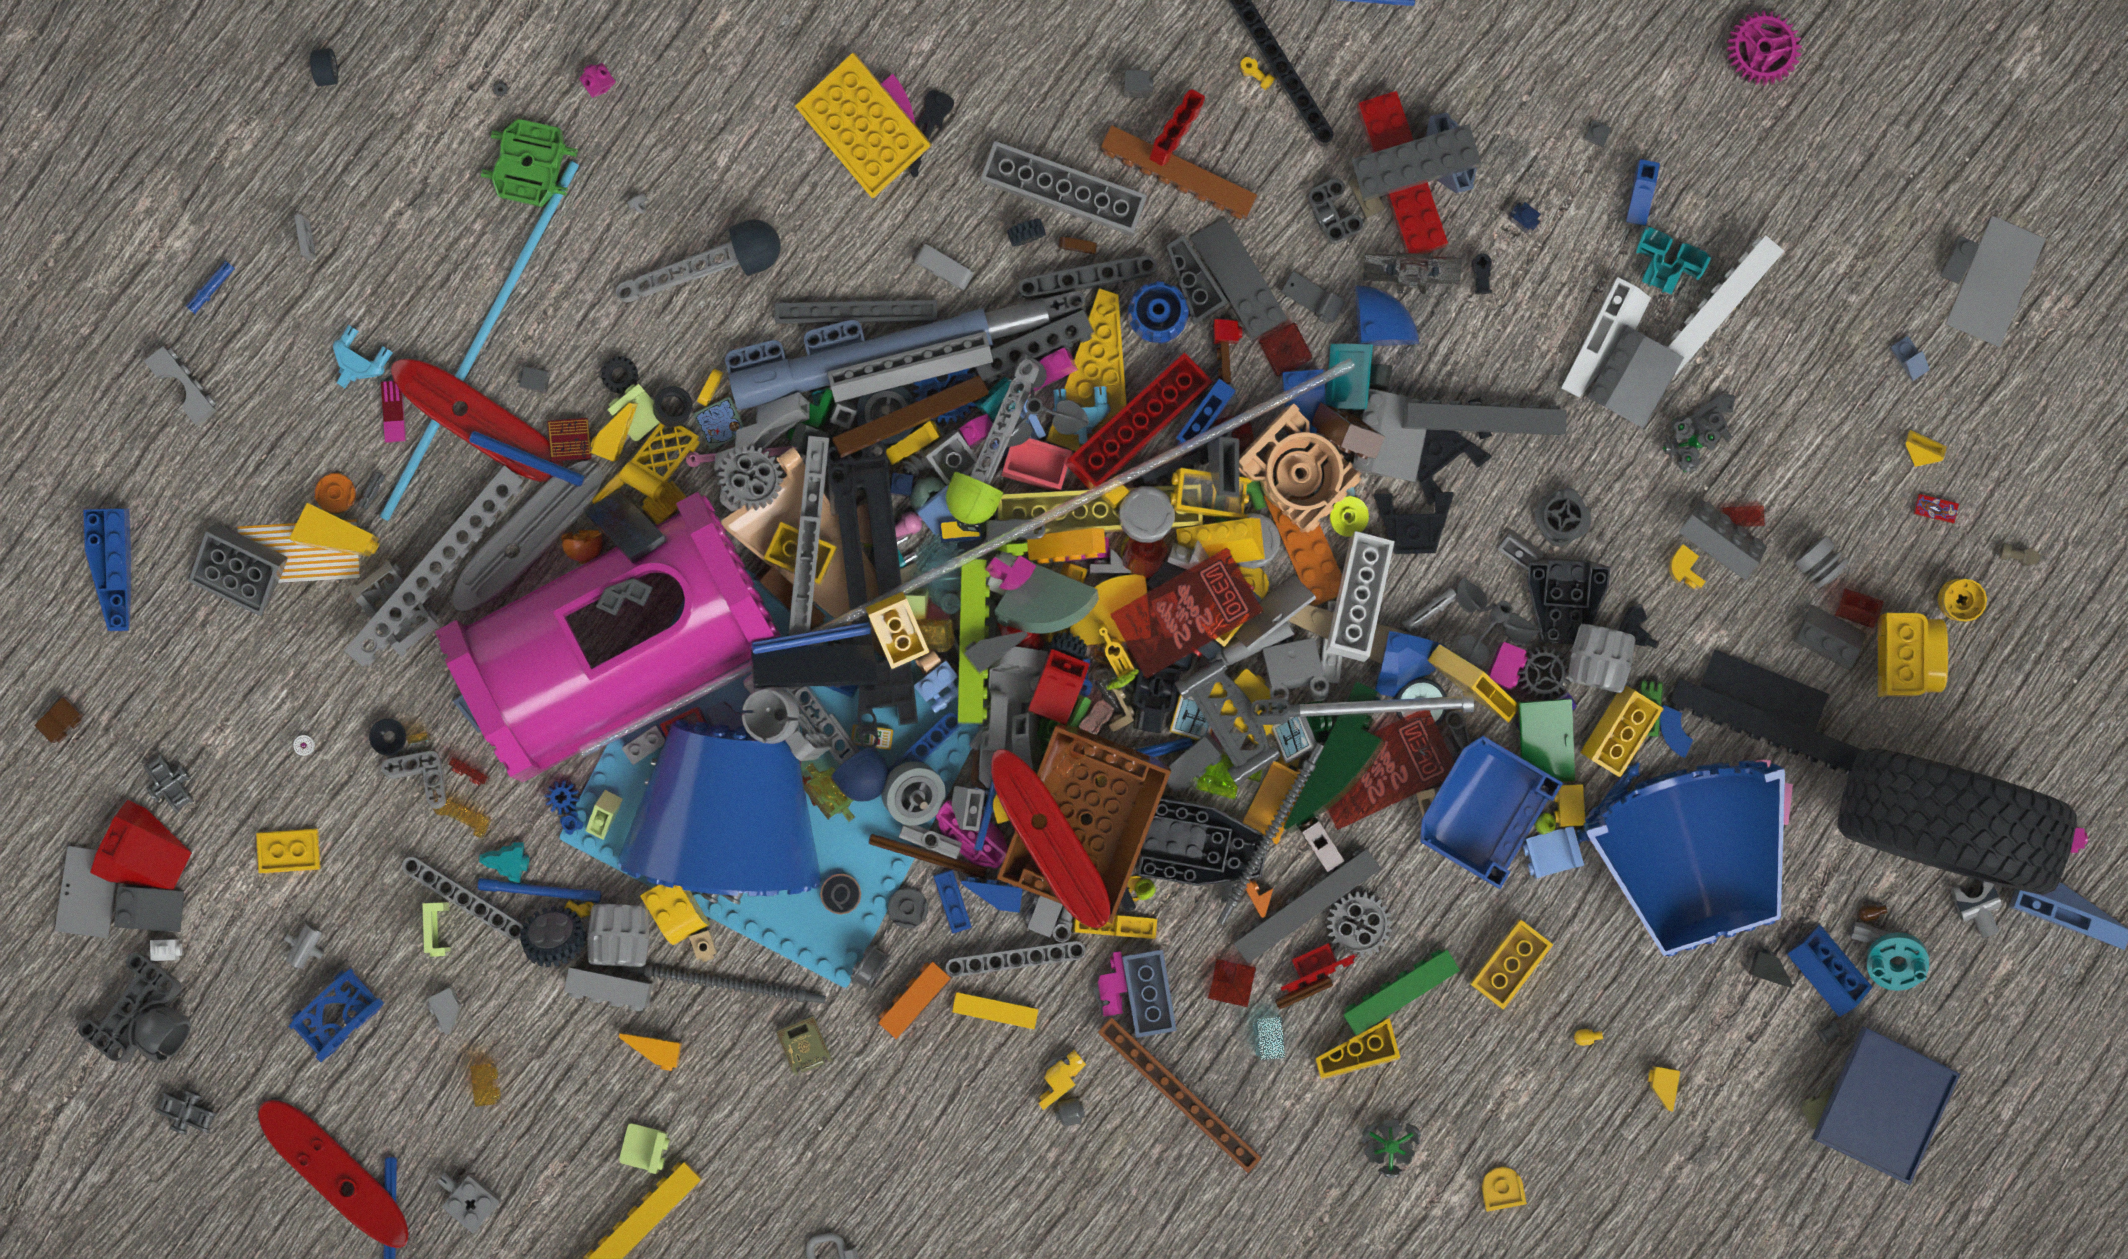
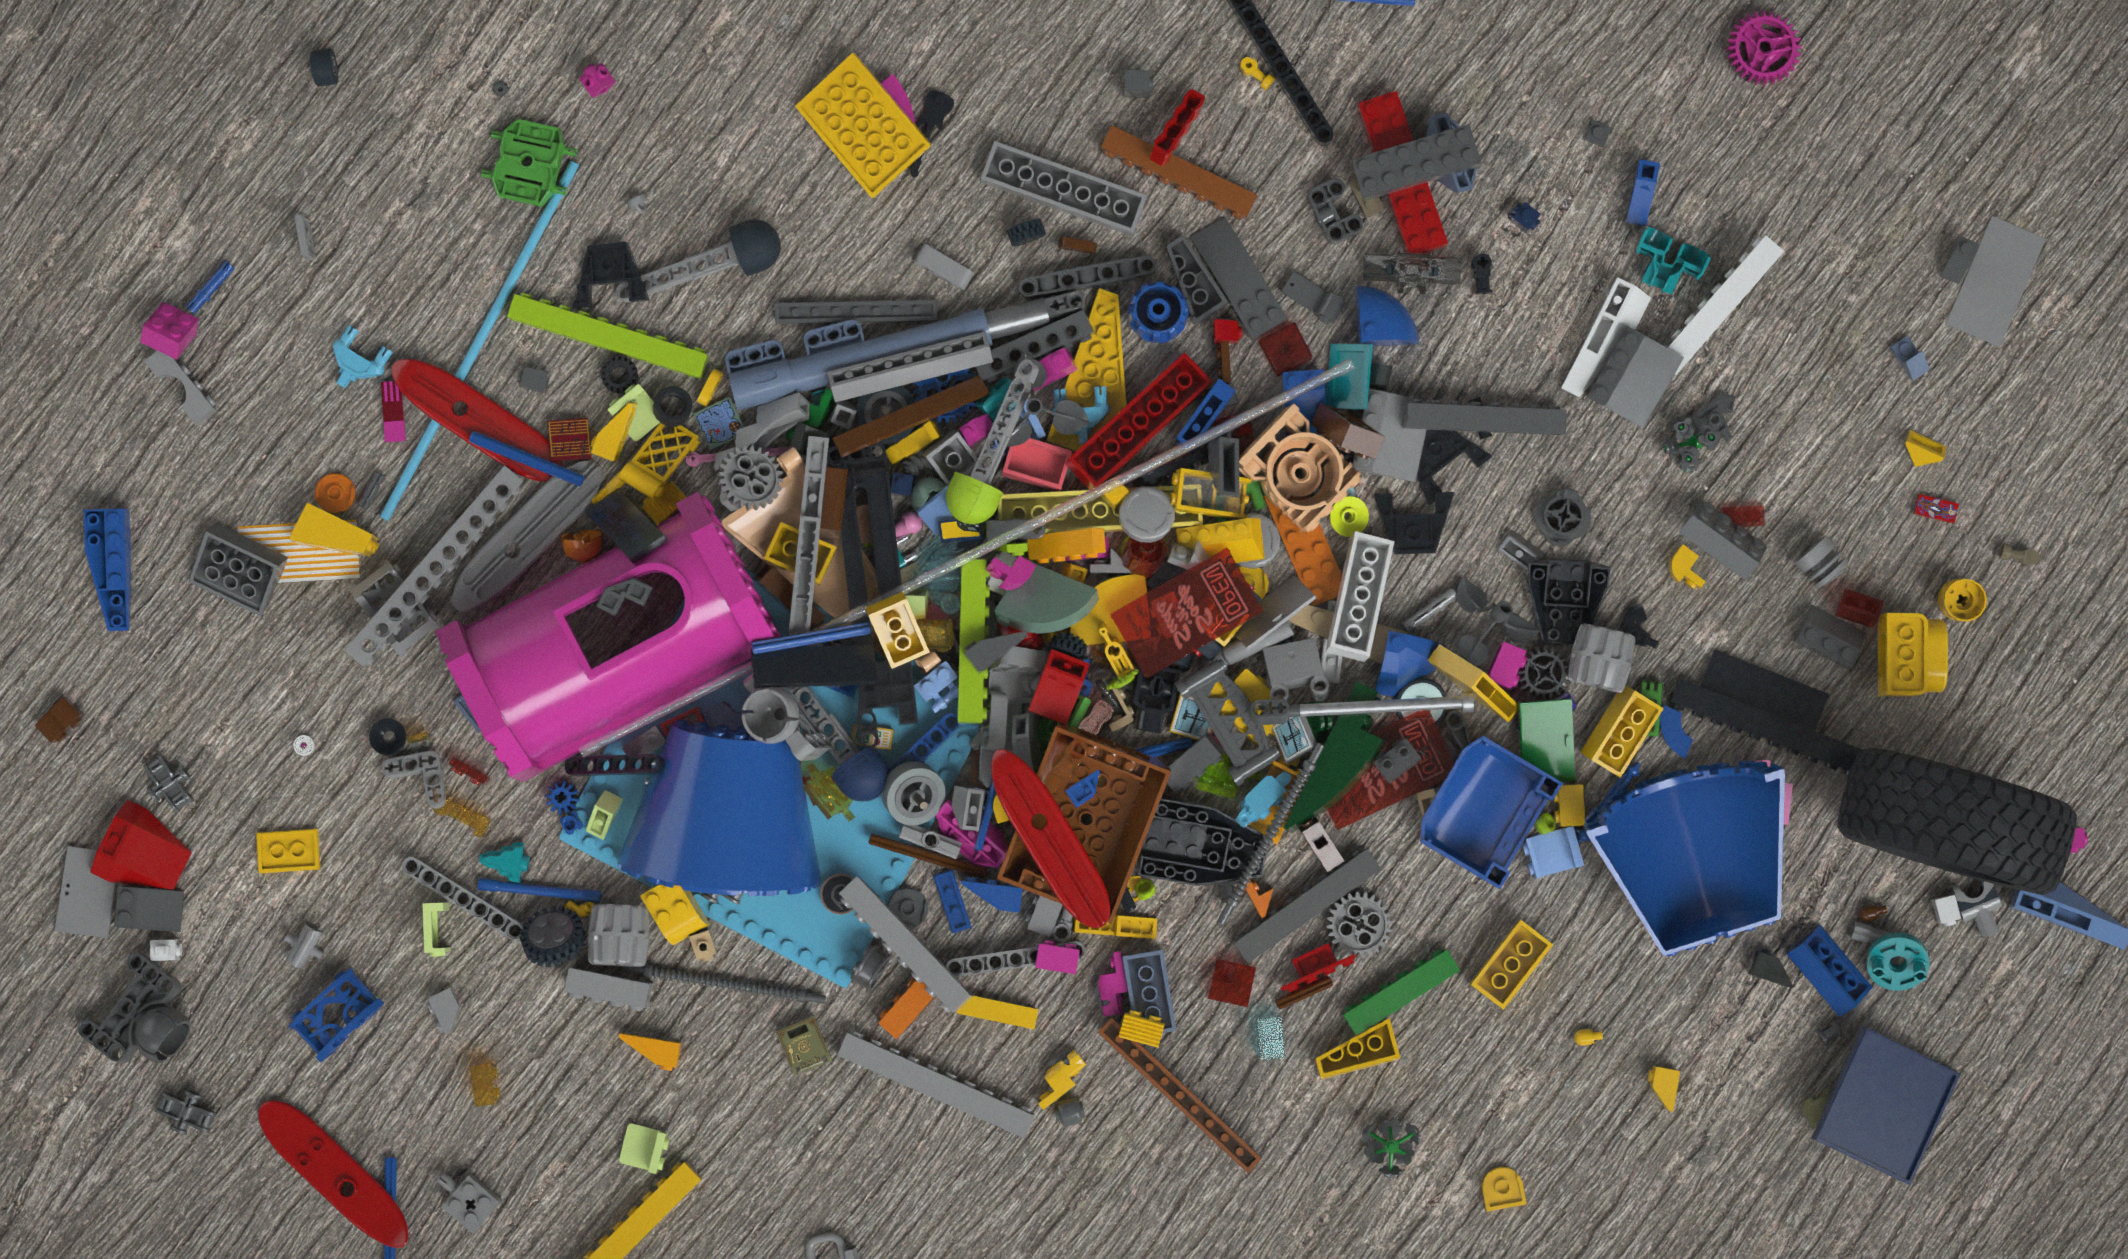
(169, 330): none -> dark pink brick
(608, 336): none -> lime brick
(609, 265): none -> black wing
(614, 762): none -> black beam
(833, 498): none -> reddish brown tile
(905, 944): none -> light grey brick
(935, 1084): none -> light grey brick
(1057, 958): none -> dark pink brick
(1083, 789): none -> blue slope
(1141, 1029): none -> yellow brick
(1262, 798): none -> medium azure hinge
(1397, 760): none -> dark grey brick
(1946, 910): none -> white brick

